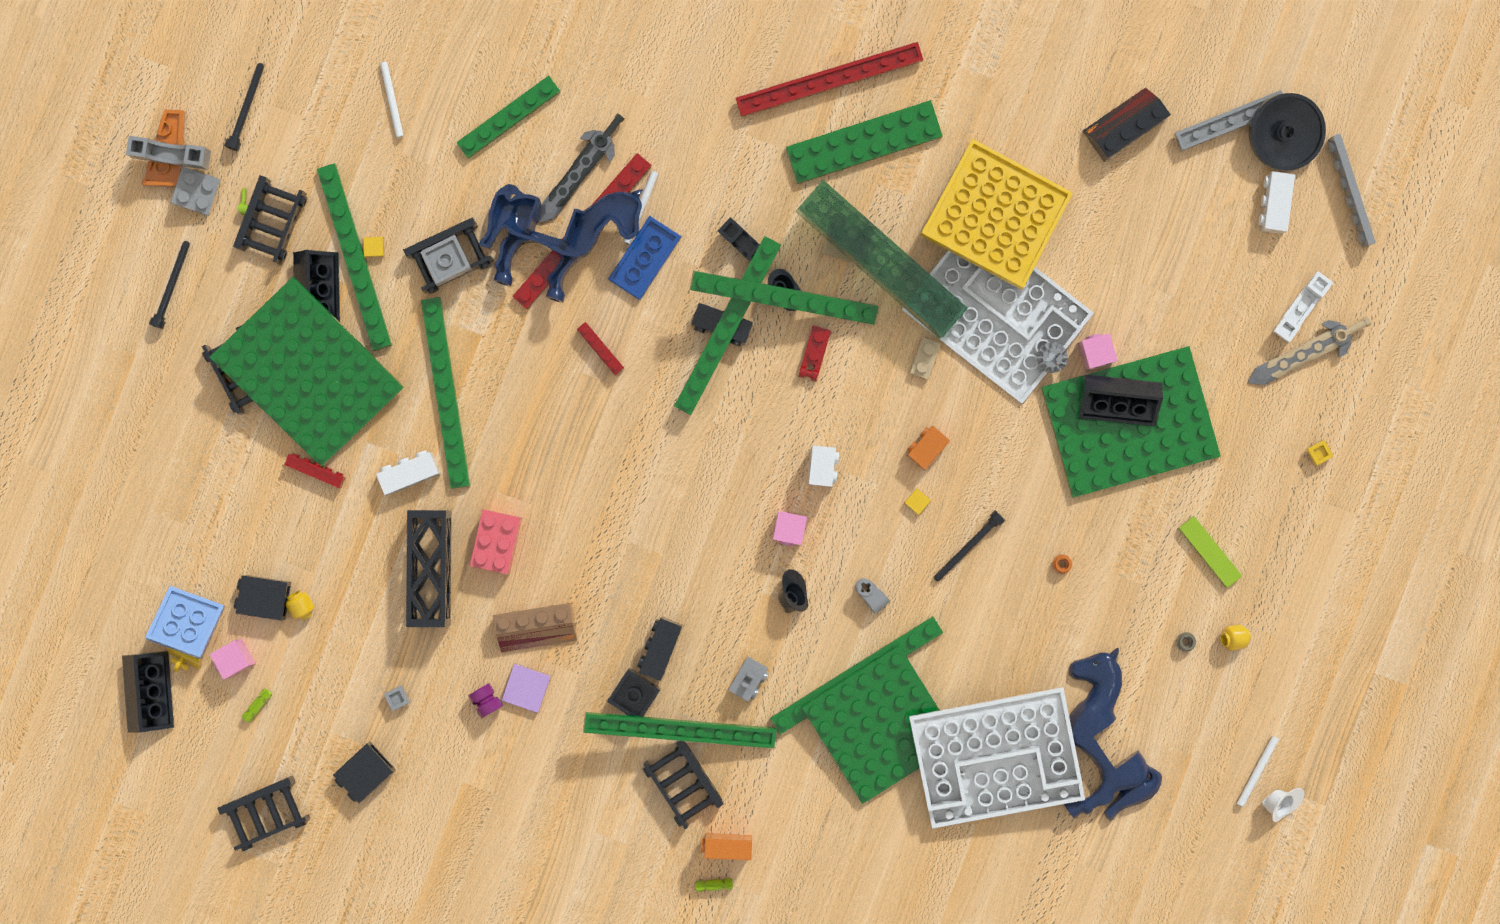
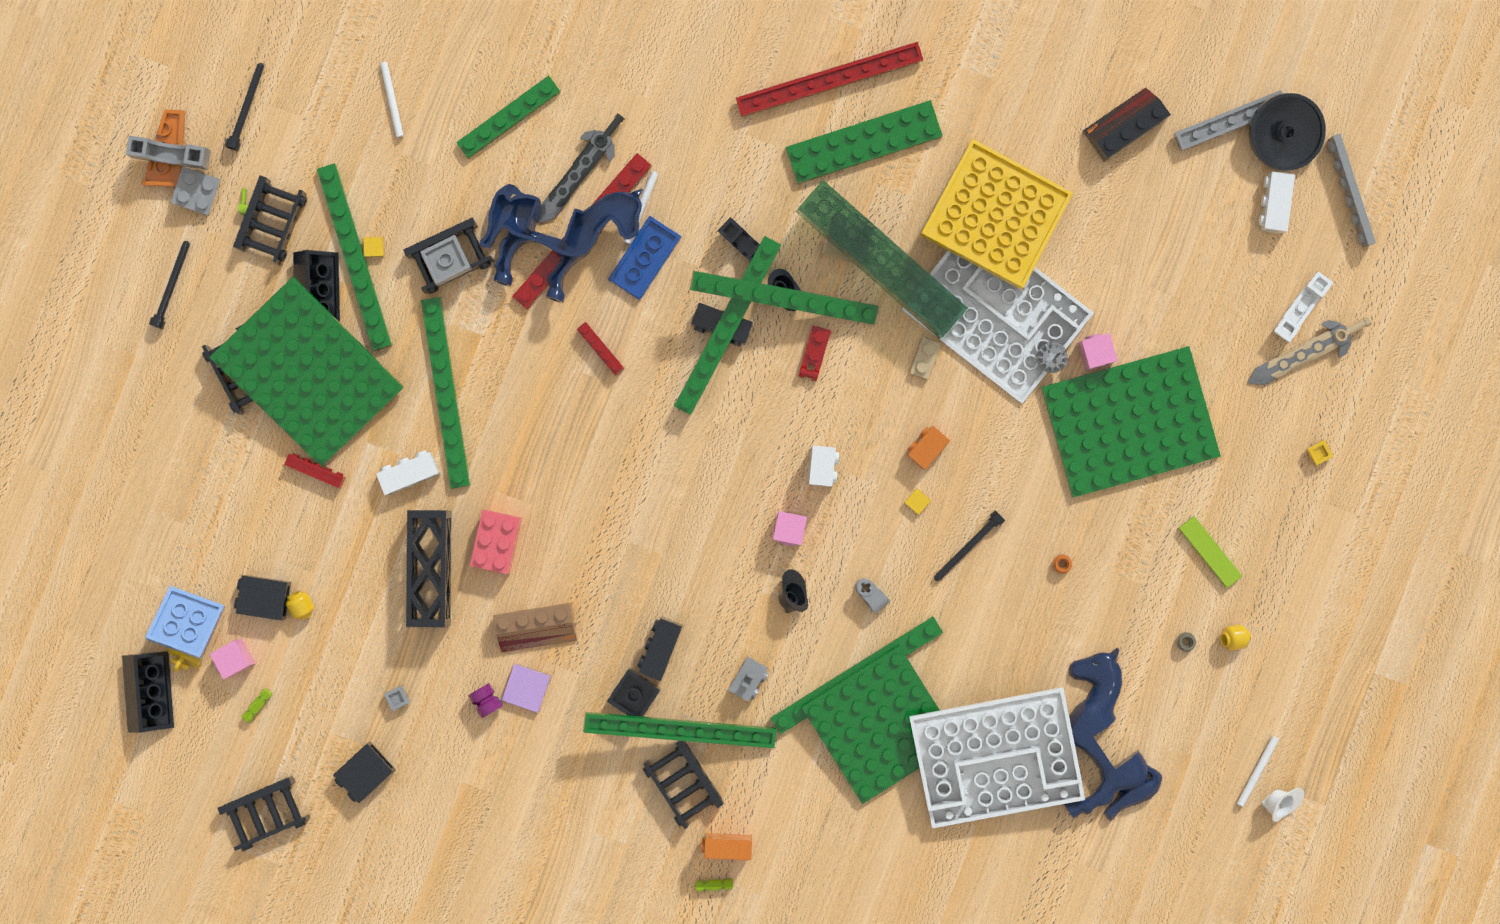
(1120, 400): black slope -> none

